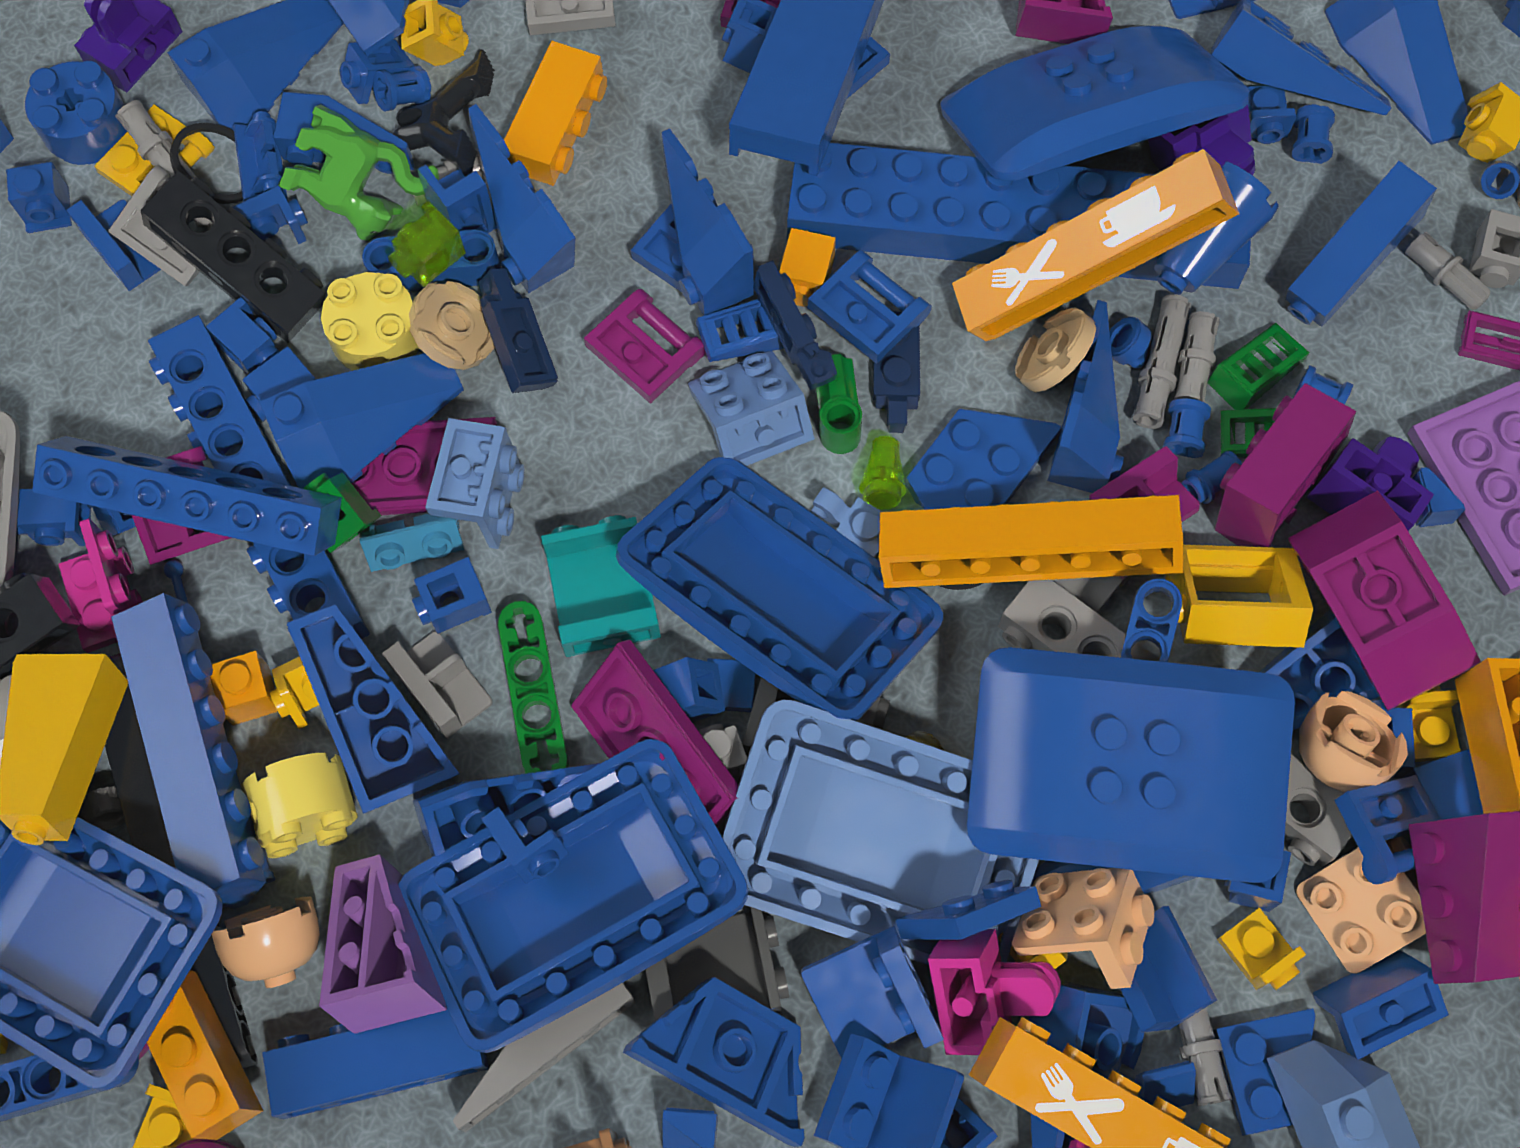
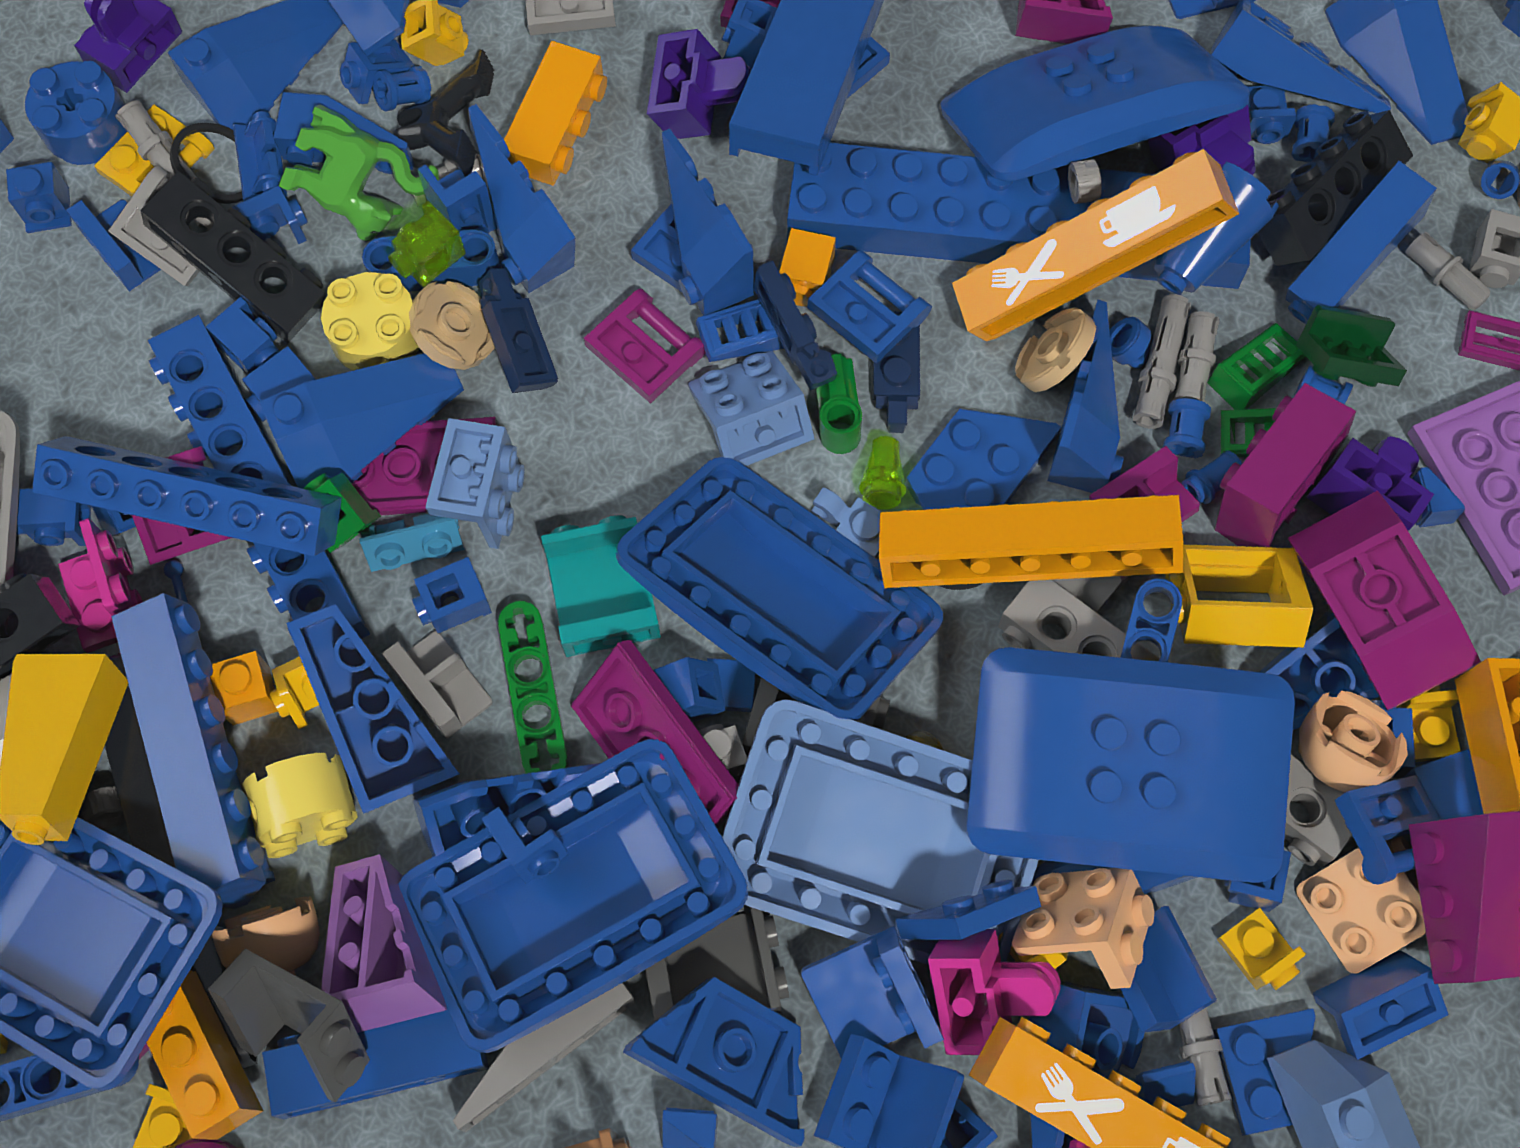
(263, 997): none -> dark grey panel
(690, 82): none -> dark purple brick
(1084, 181): none -> light grey axle
(1332, 186): none -> black brick
(1350, 346): none -> dark green bracket

